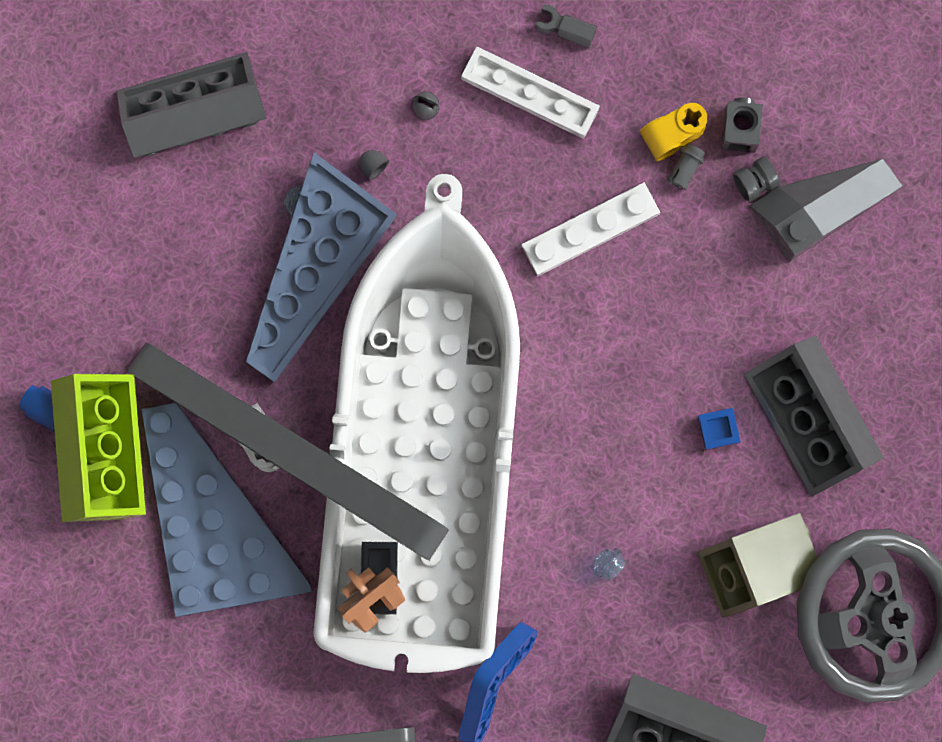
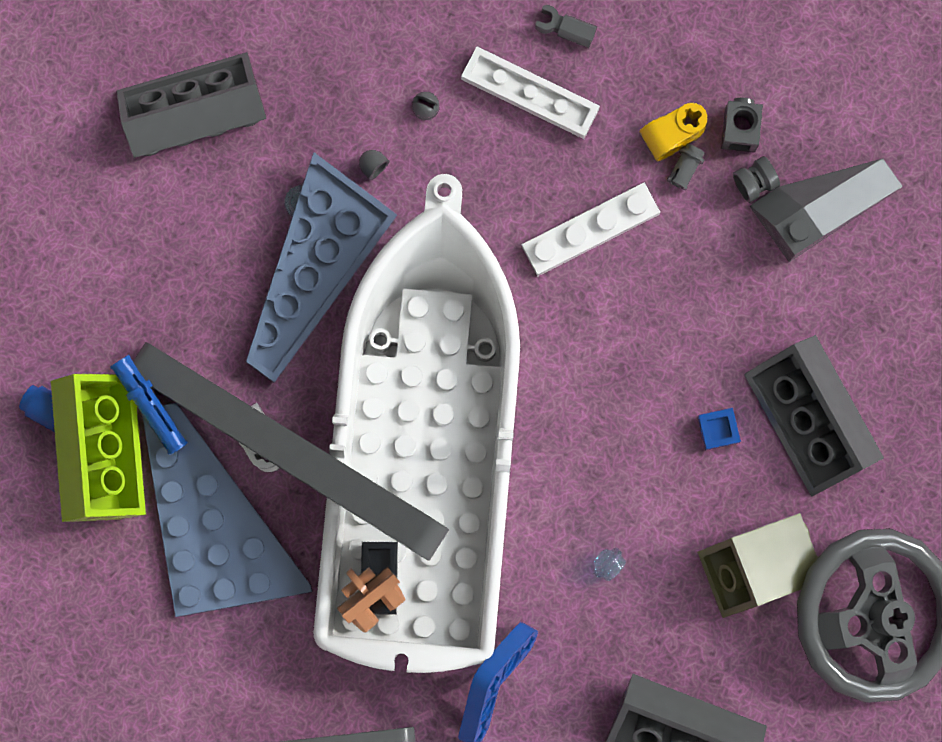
(148, 404): none -> blue pin

